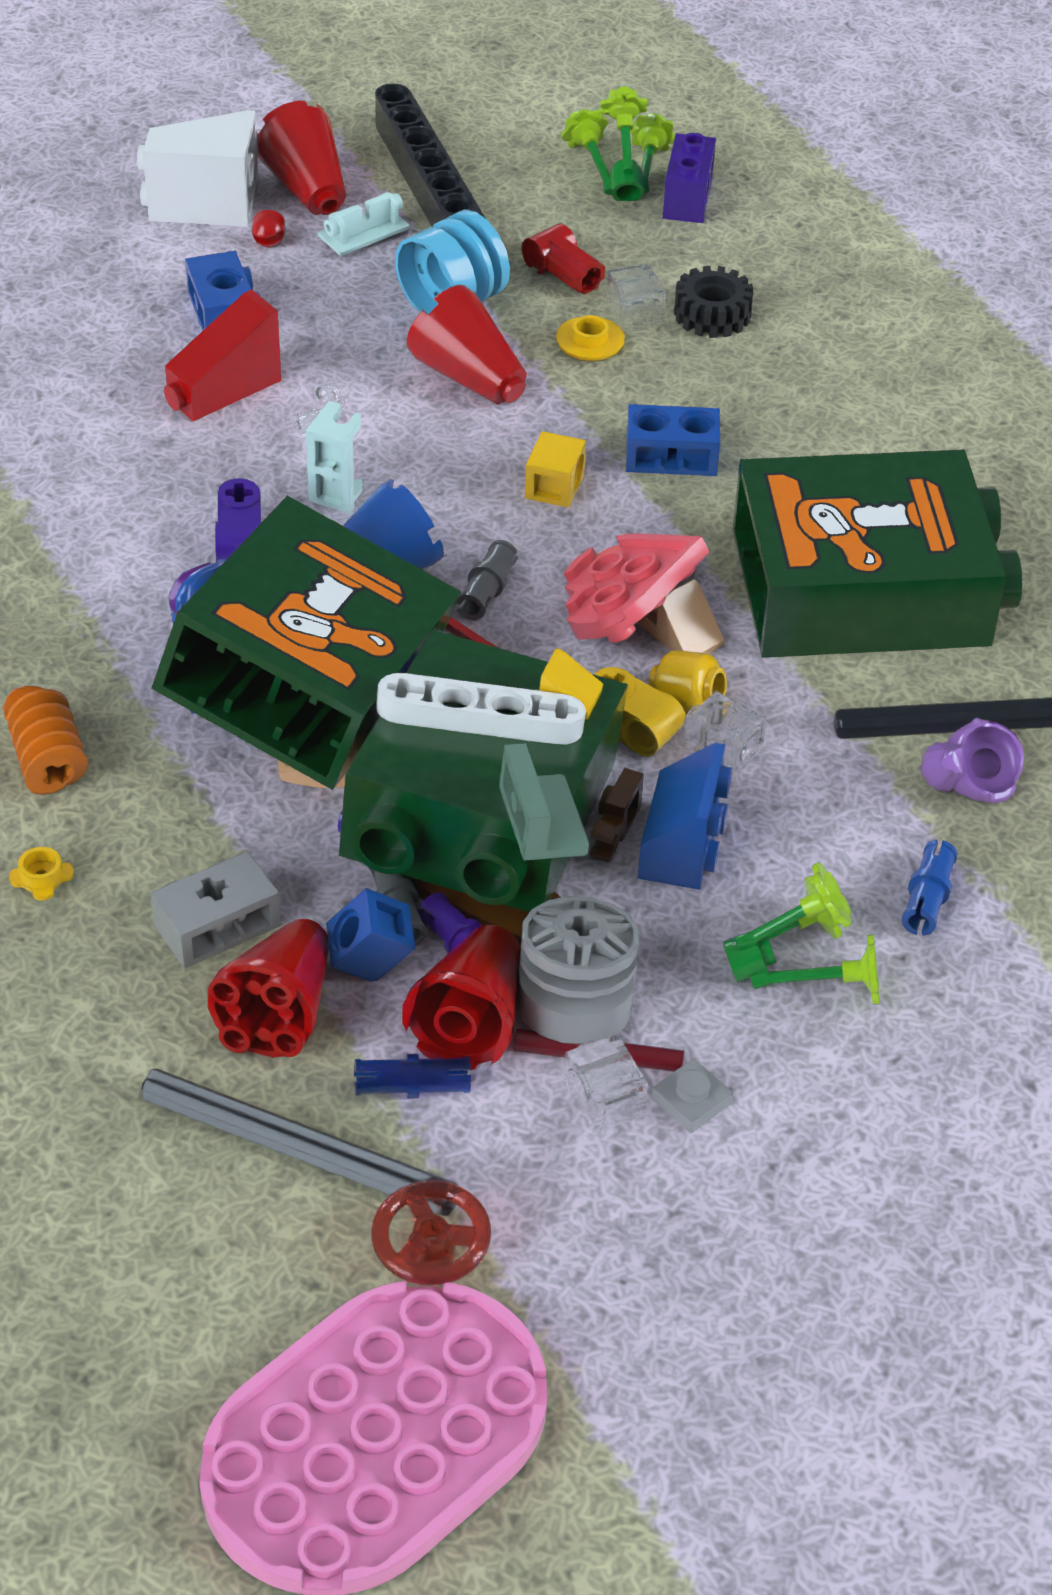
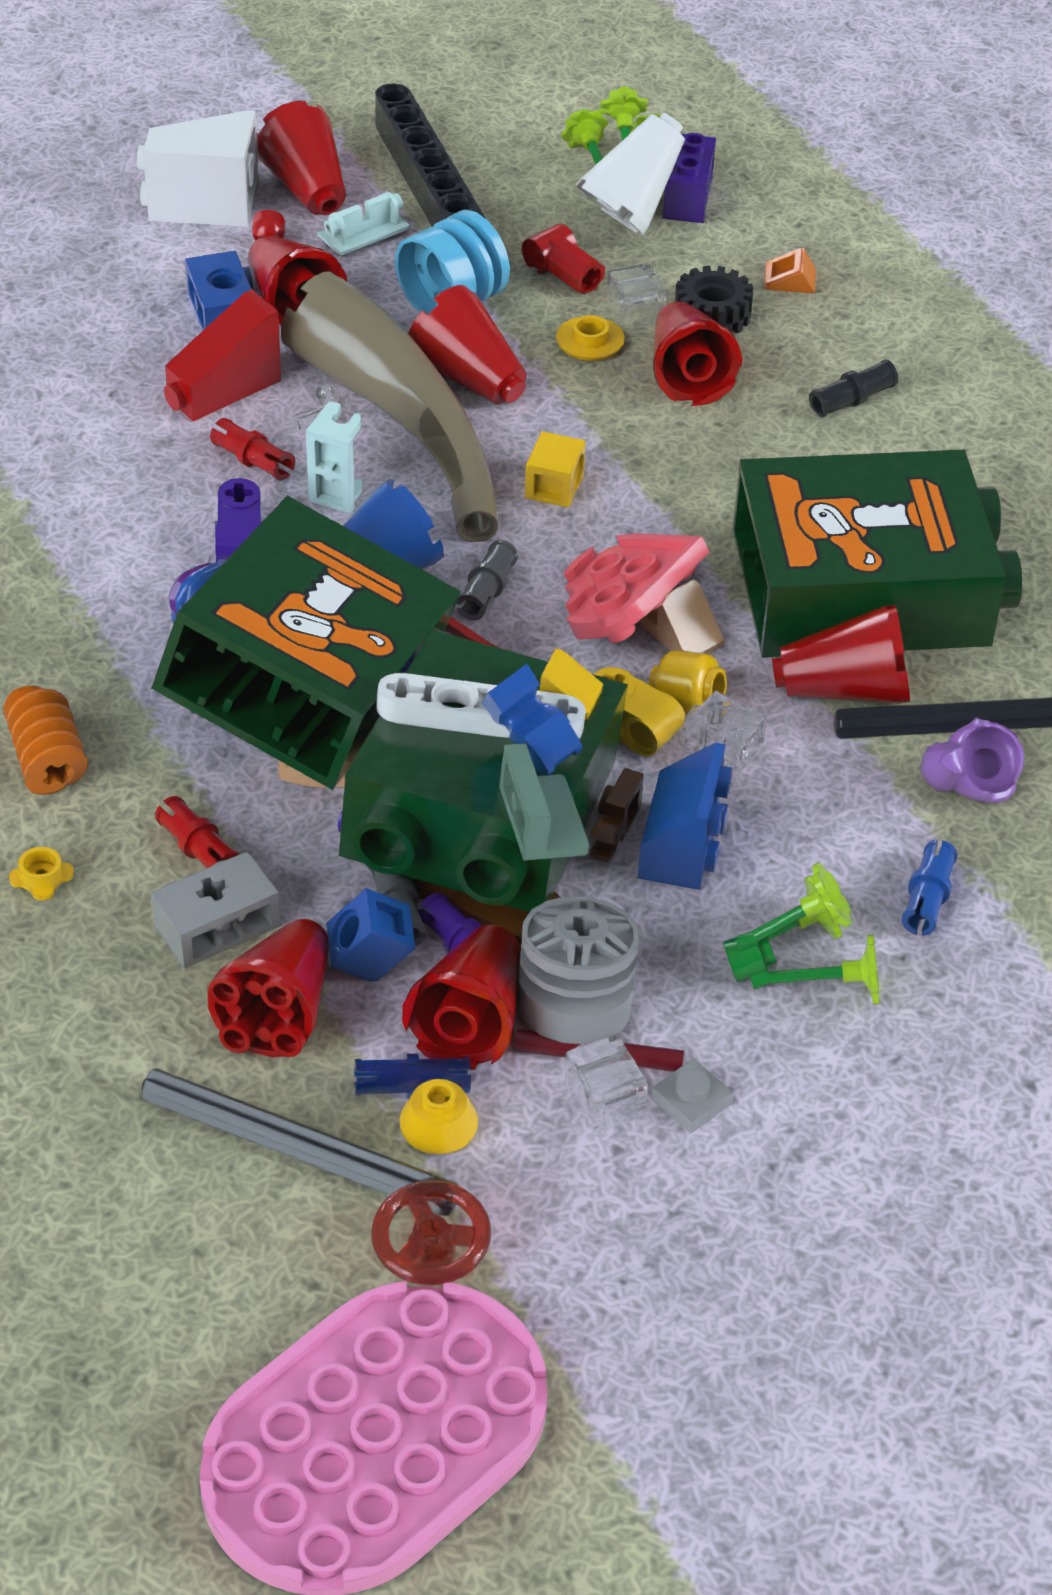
(195, 835): none -> red pin
(252, 449): none -> red pin
(284, 267): none -> red cone
(376, 358): none -> dark tan brick
(438, 1118): none -> yellow cone
(529, 721): none -> blue leg
(635, 172): none -> white cone
(672, 440): blue brick -> none
(694, 355): none -> red cone
(791, 273): none -> orange slope
(848, 661): none -> red cone
(853, 388): none -> black pin

